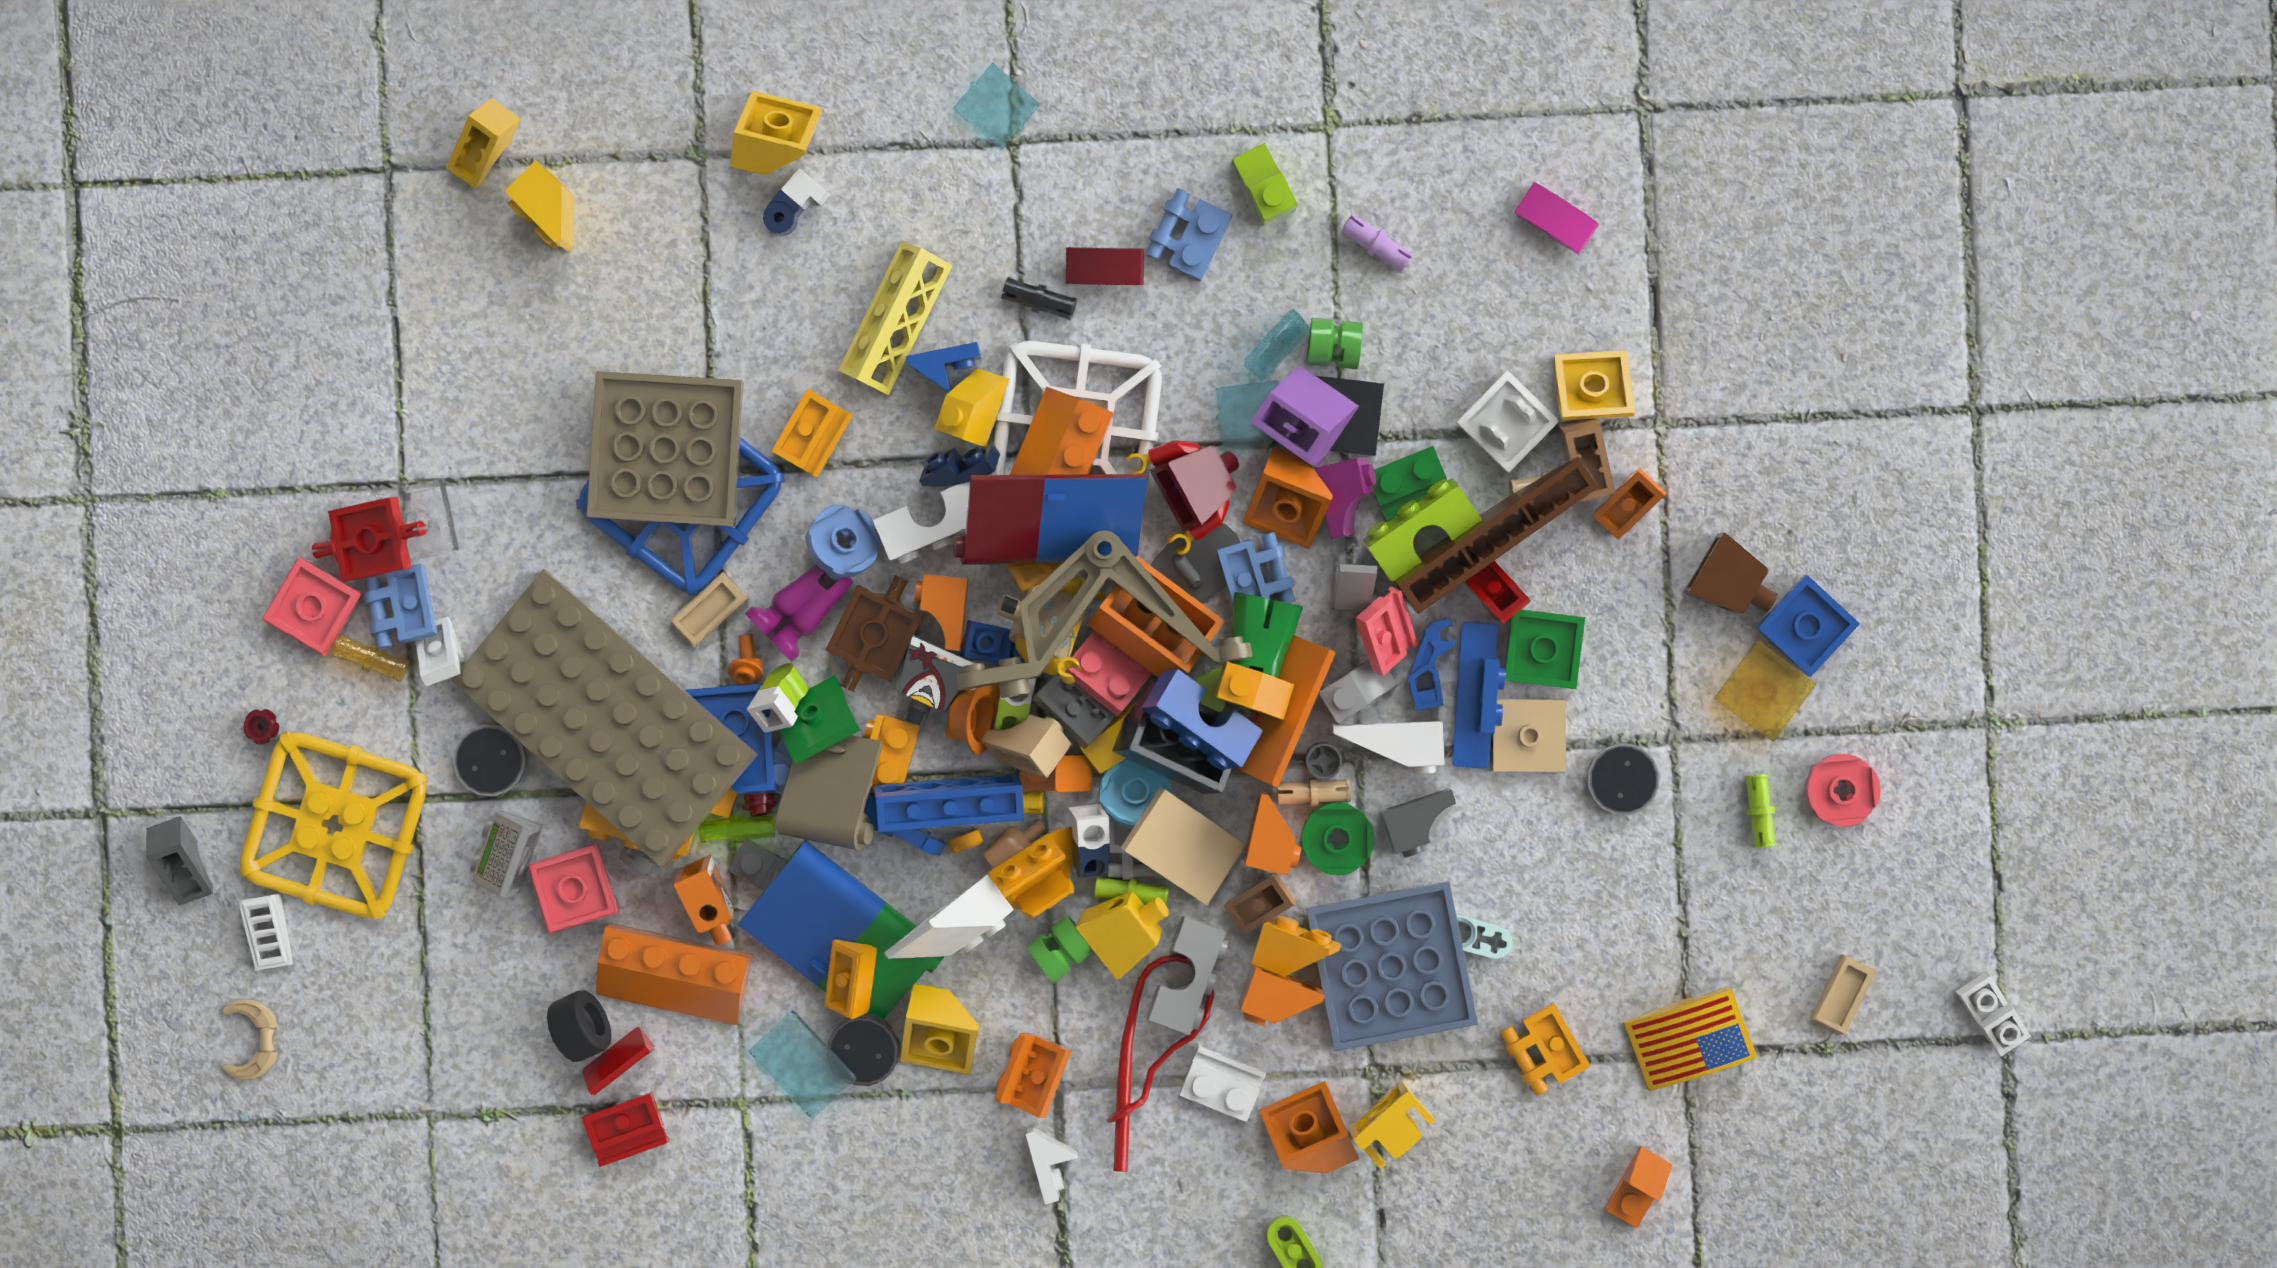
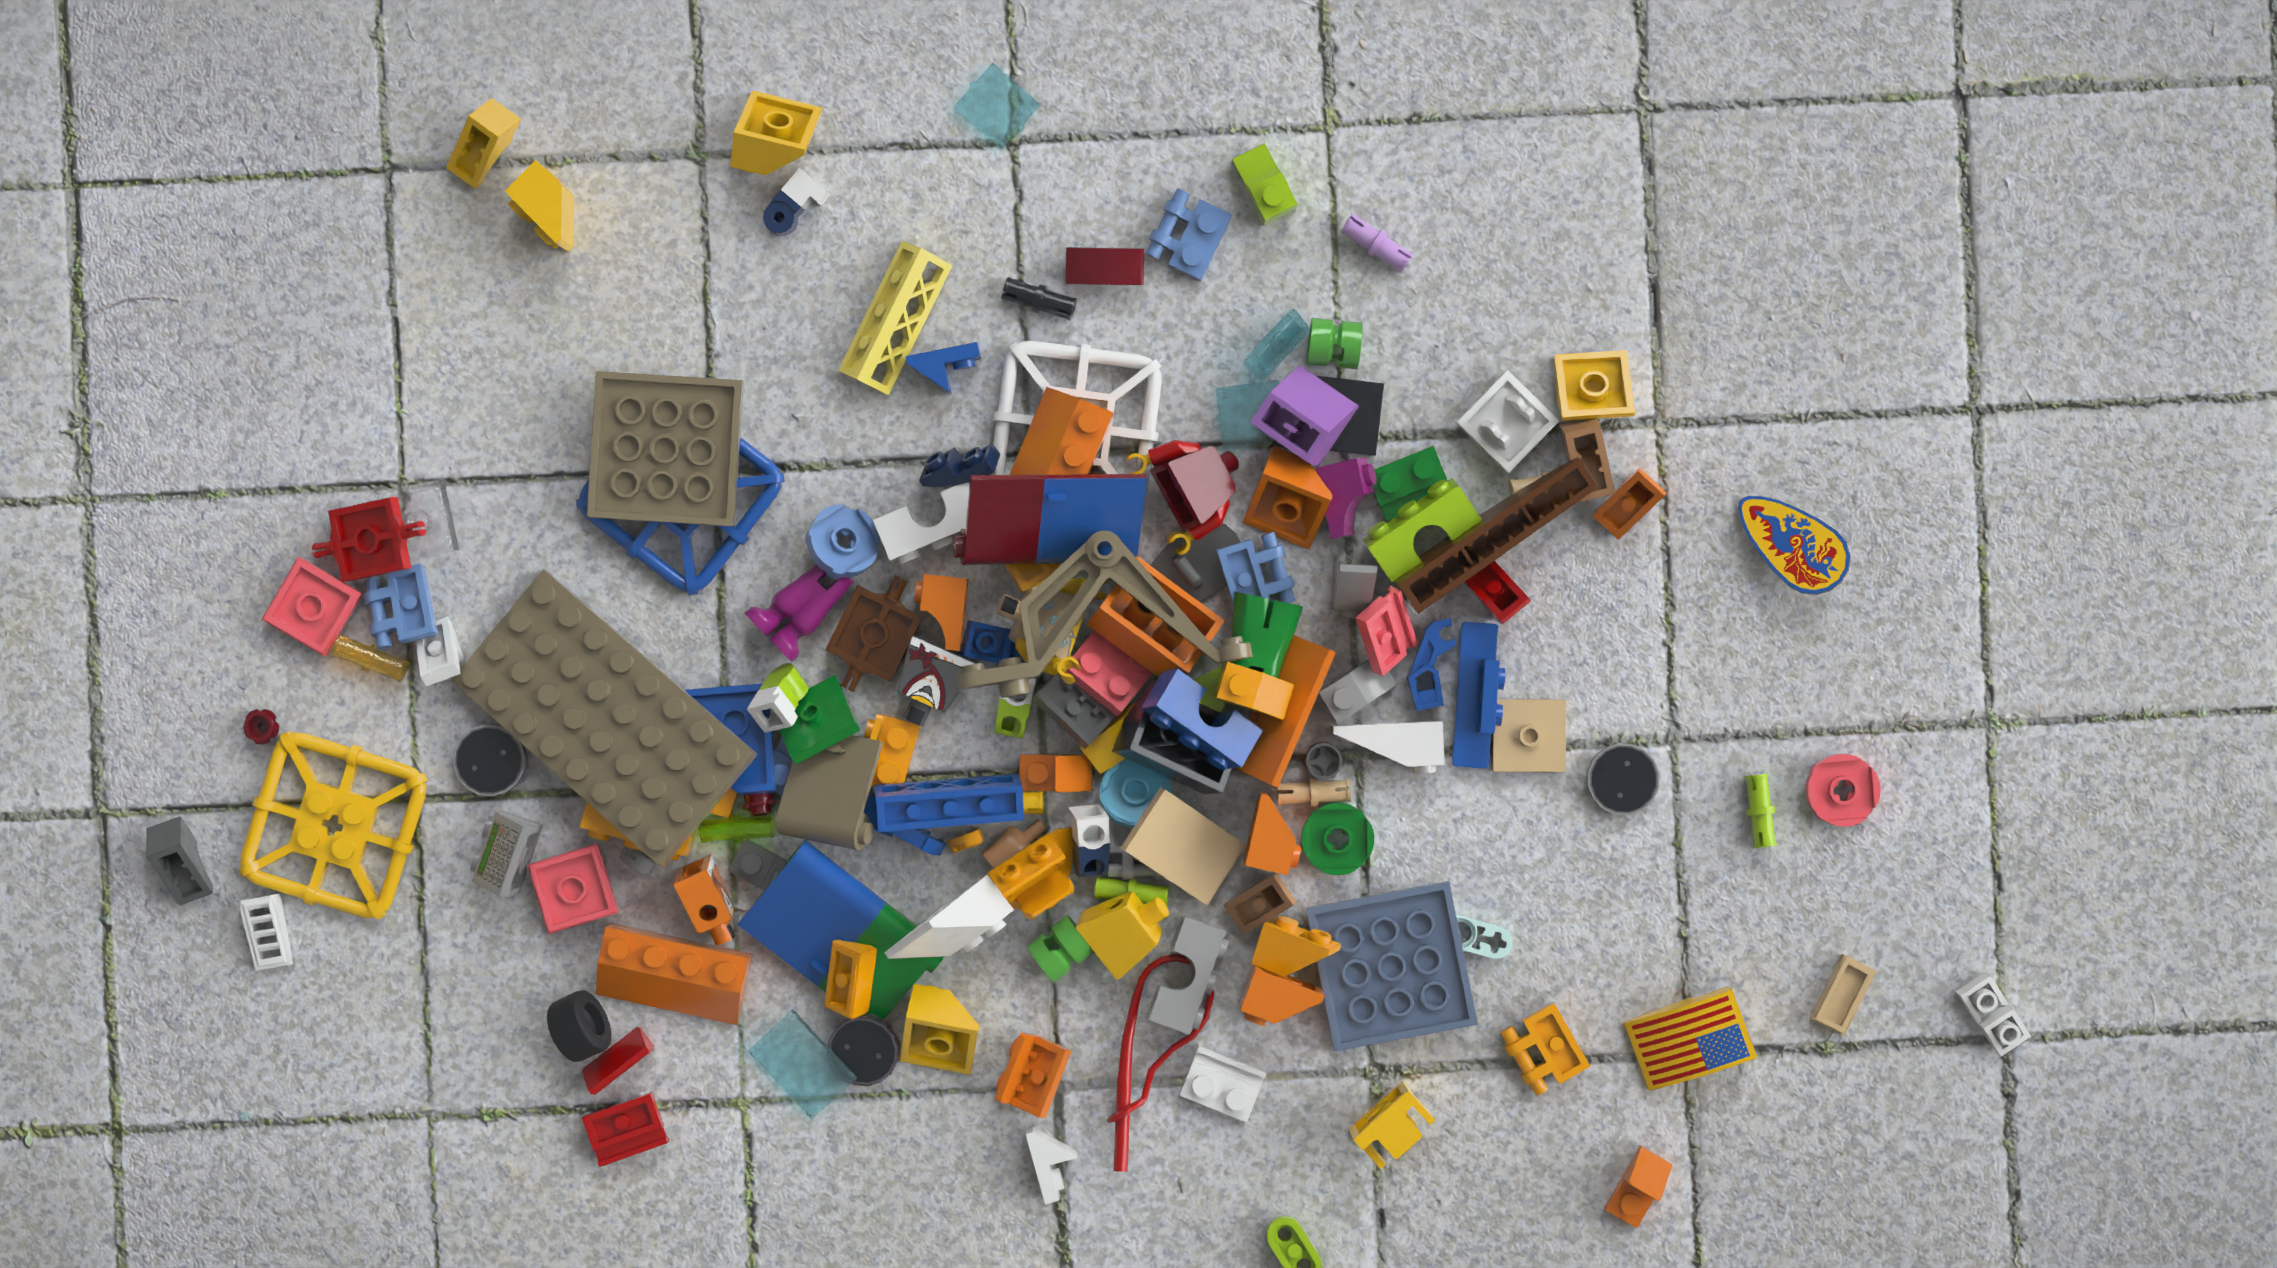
(266, 1057): tan piece -> none
(709, 609): tan tile -> none
(747, 669): orange plate -> none
(812, 433): light orange plate -> none
(972, 407): yellow slope -> none
(972, 716): orange piece -> none
(1030, 746): tan arch -> none
(1309, 1131): orange slope -> none
(1411, 821): dark grey arch -> none
(1544, 649): green plate -> none
(1556, 218): dark pink slope -> none
(1730, 578): reddish brown torso -> none
(1764, 691): clear yellow plate -> none
(1795, 544): none -> shield
(1807, 625): blue plate -> none

